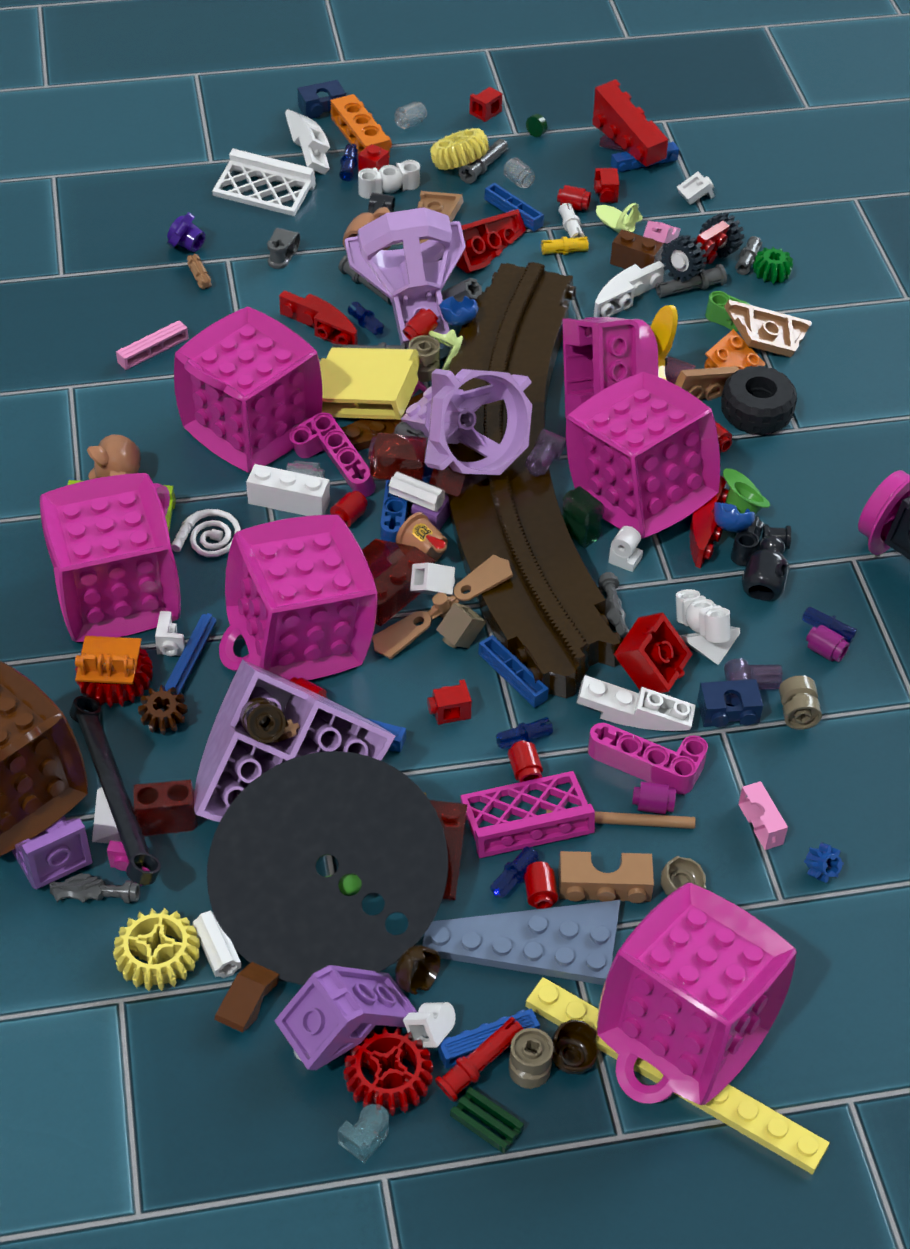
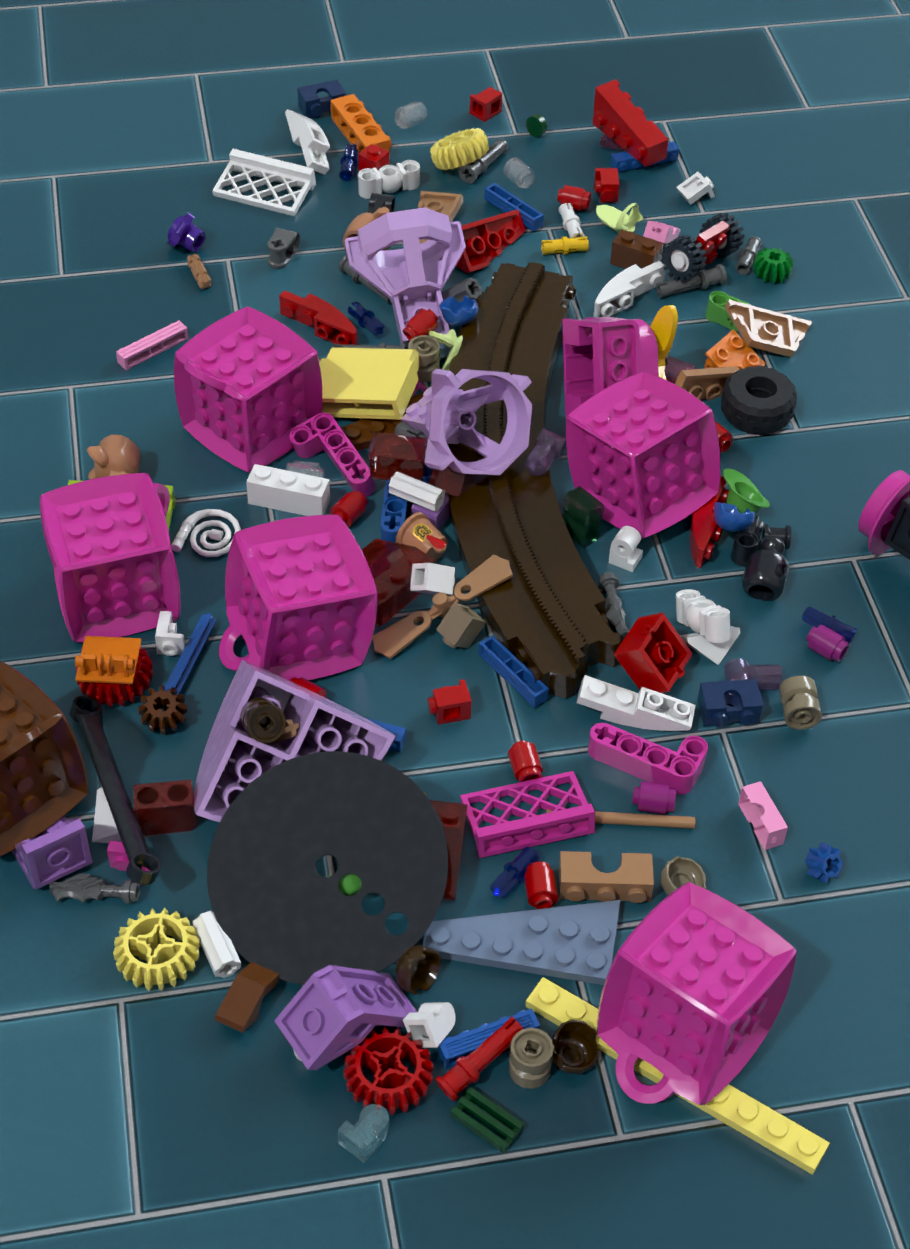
(524, 732): clear blue axle -> none

